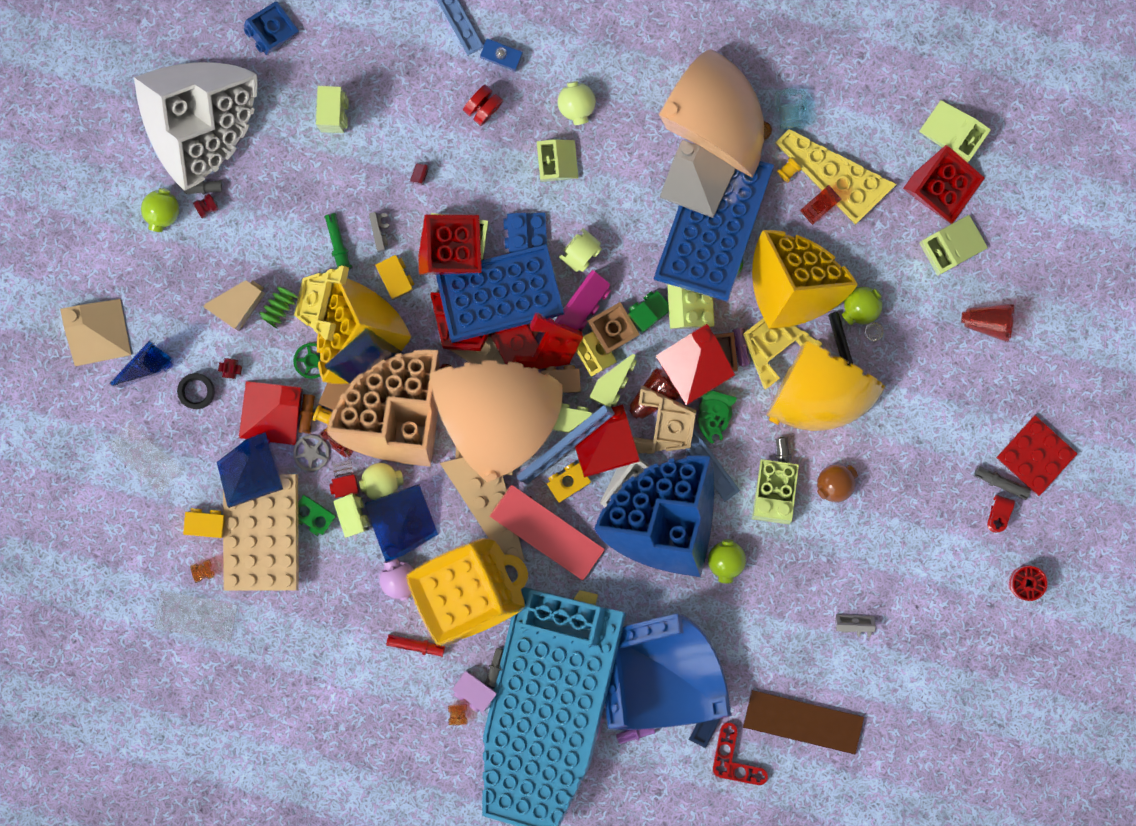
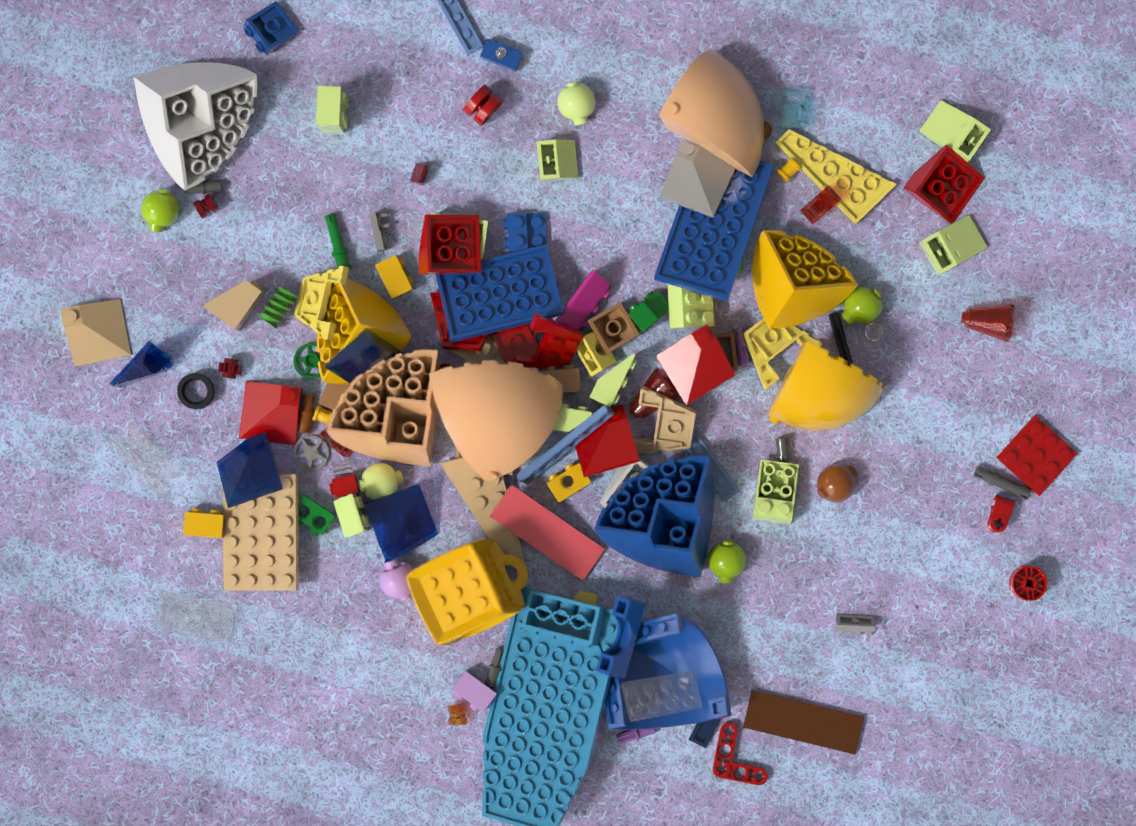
(202, 571): clear orange wheel -> none
(415, 645): red pin -> none
(581, 250): yellowish green brick -> none
(616, 658): none -> blue arch
(661, 695): none -> clear plate
(712, 410): green piece -> none

